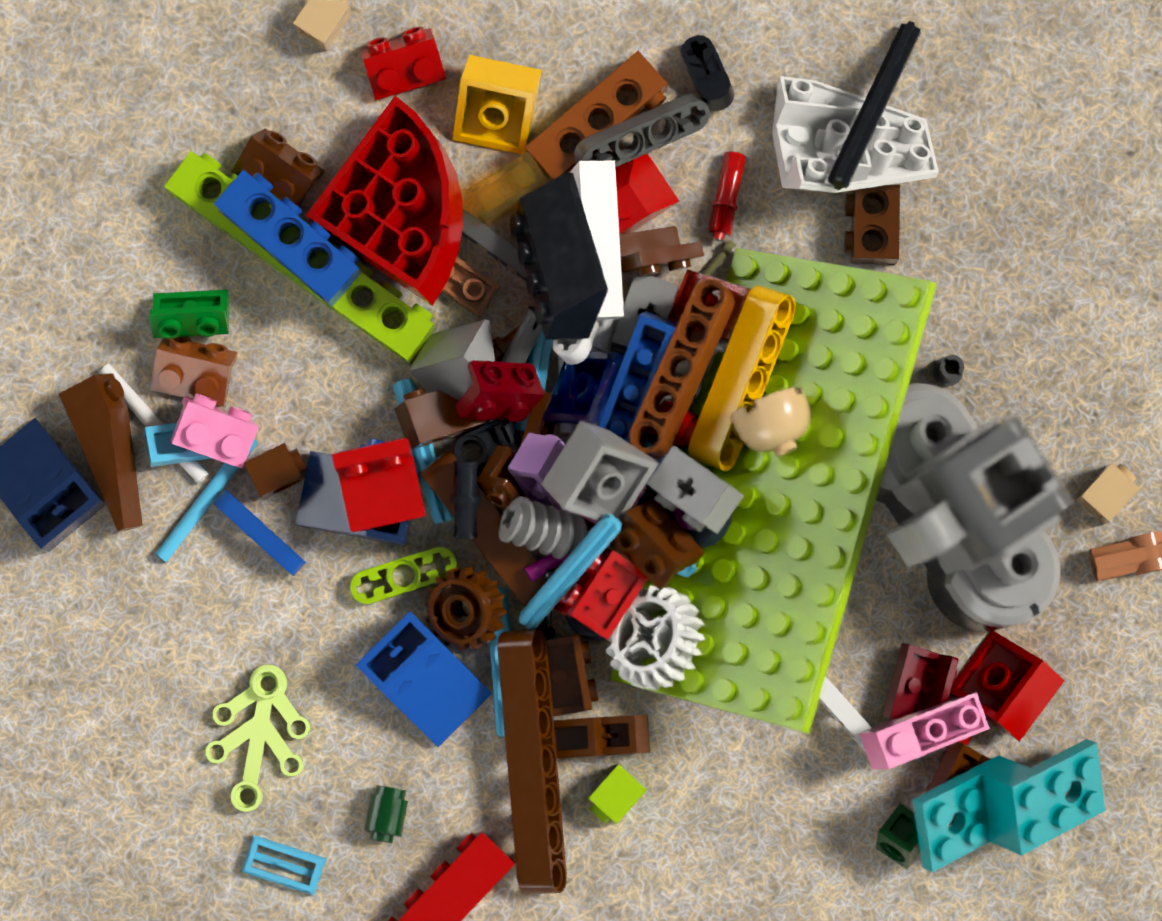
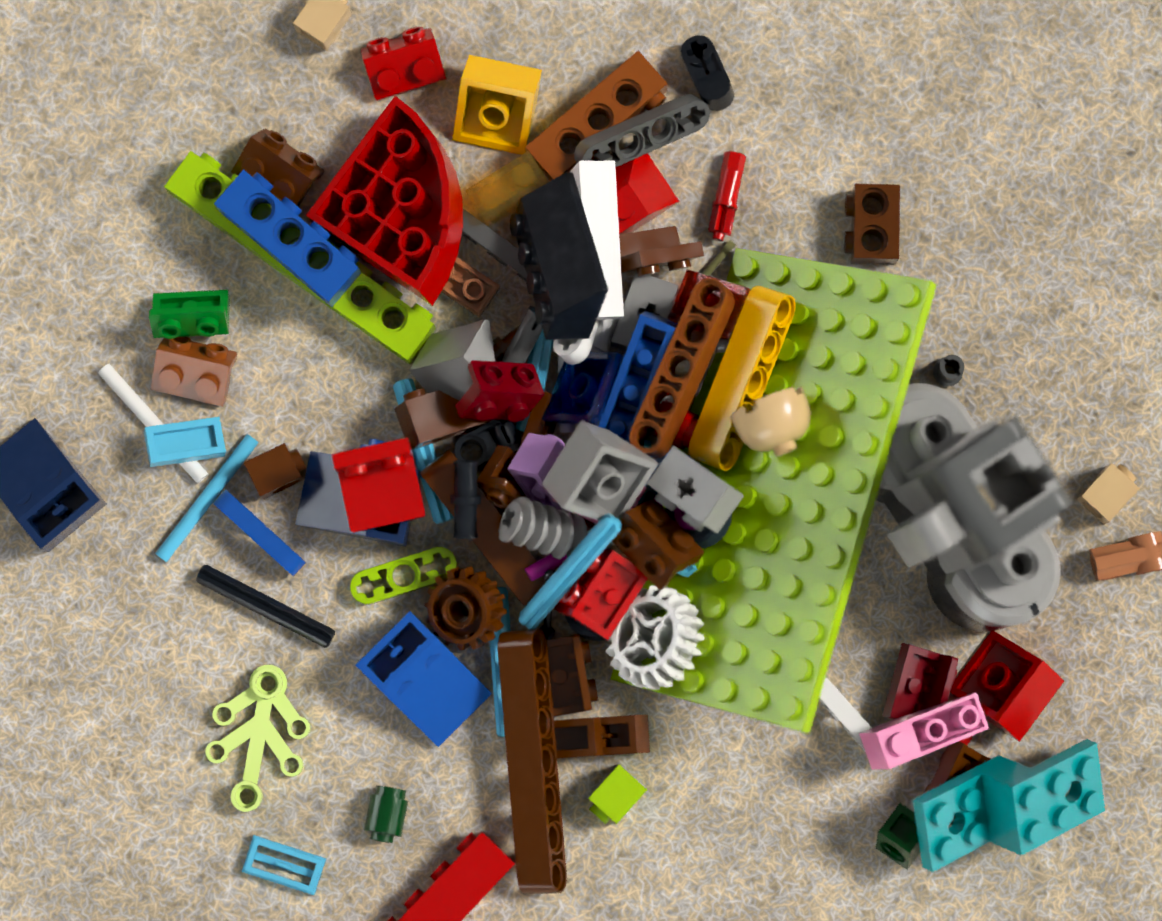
(104, 432): reddish brown slope -> none
(215, 431): bright pink bracket -> none
(265, 606): none -> black axle
(814, 123): white wedge -> none
(874, 106): black axle -> none

